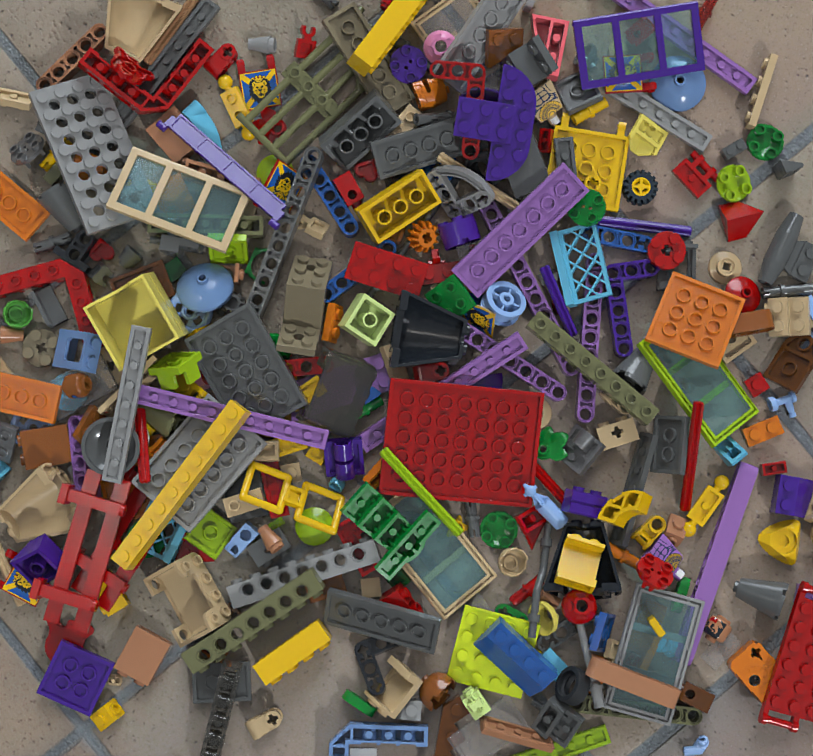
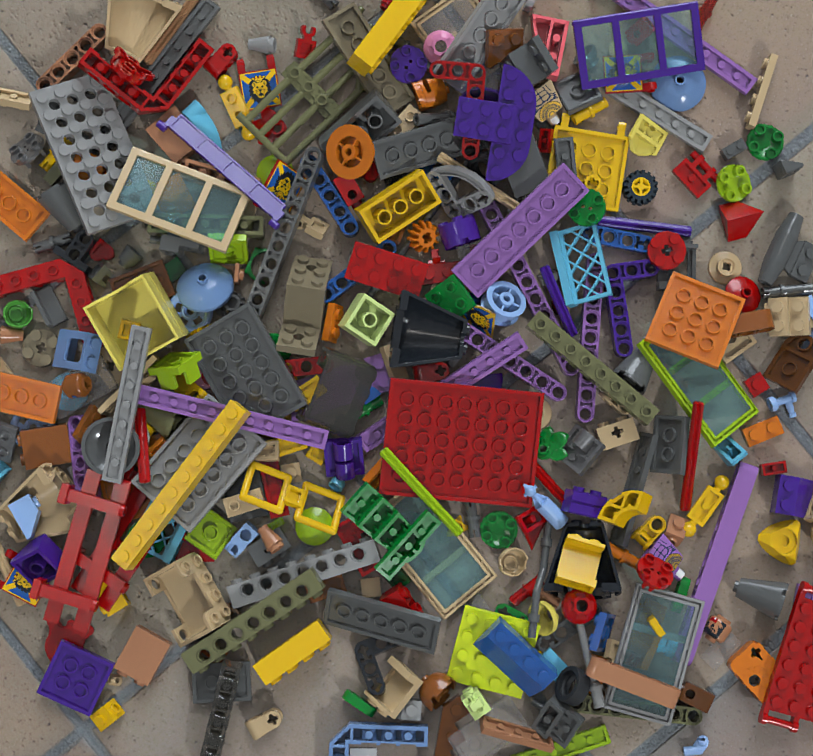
(27, 514): none -> light blue slope
(125, 327): none -> yellow tile
(350, 151): none -> orange piece

